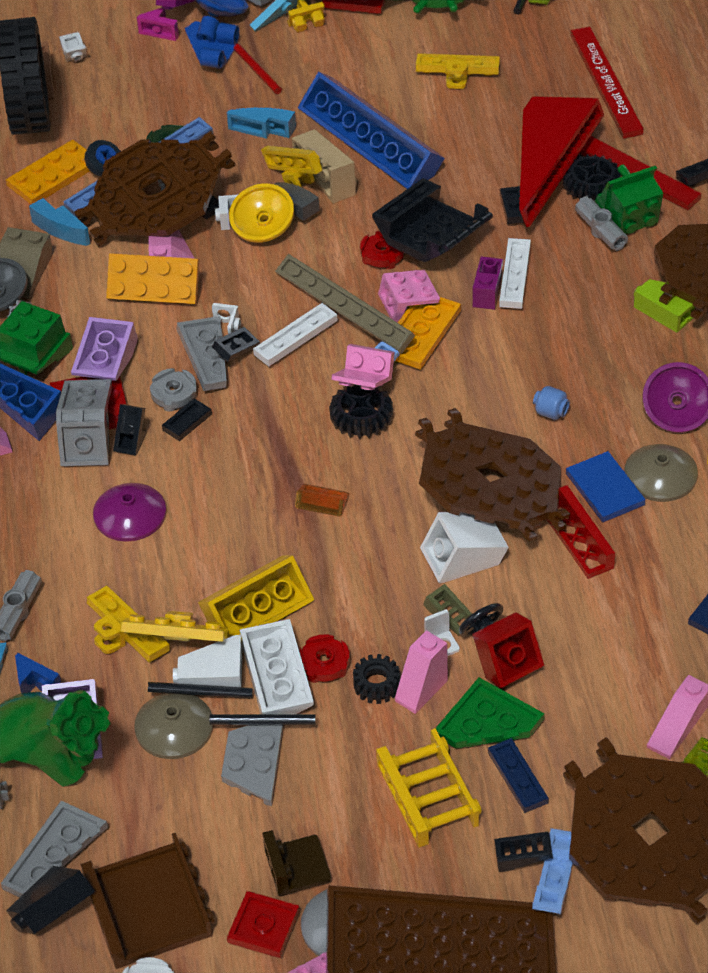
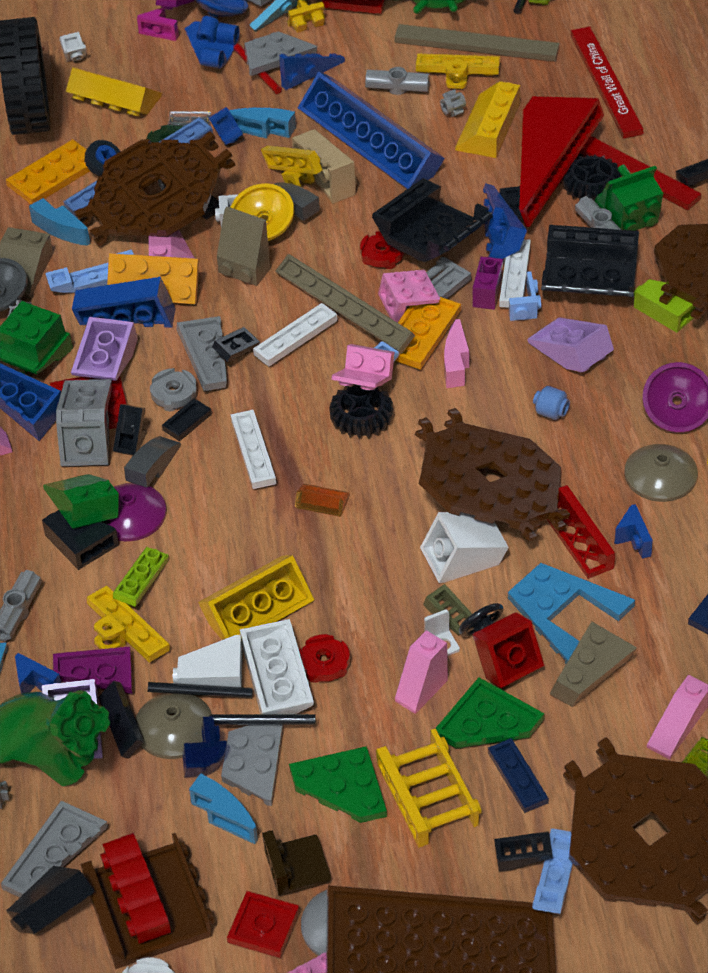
(66, 282): none -> light blue slope
(82, 543): none -> black slope
(84, 499): none -> green slope
(99, 664): none -> magenta wing
(111, 91): none -> yellow slope
(121, 719): none -> black tile
(133, 301): none -> blue wedge
(136, 888): none -> red brick
(140, 576): none -> lime tile
(150, 460): none -> dark grey slope
(175, 626): yellow plate -> none
(185, 118): none -> clear tile
(204, 756): none -> clear blue brick
(222, 808): none -> dark azure slope
(226, 126): none -> blue bracket
(233, 320): white bracket -> none
(243, 247): none -> dark tan slope
(253, 449): none -> white plate
(265, 51): none -> light grey wing
(301, 67): none -> blue wing
(342, 783): none -> green plate
(376, 666): black tyre -> none
(397, 80): none -> light grey piece
(450, 279): none -> light grey plate
(453, 103): none -> light grey gear
(455, 356): none -> bright pink slope
(477, 42): none -> dark tan tile
(490, 120): none -> yellow slope
(504, 229): none -> blue wedge
(526, 307): none -> light blue bracket
(549, 590): none -> dark azure wing
(573, 343): none -> lavender slope
(590, 261): none -> black slope
(591, 663): none -> dark tan wedge
(605, 486): blue tile -> none
(634, 529): none -> blue slope

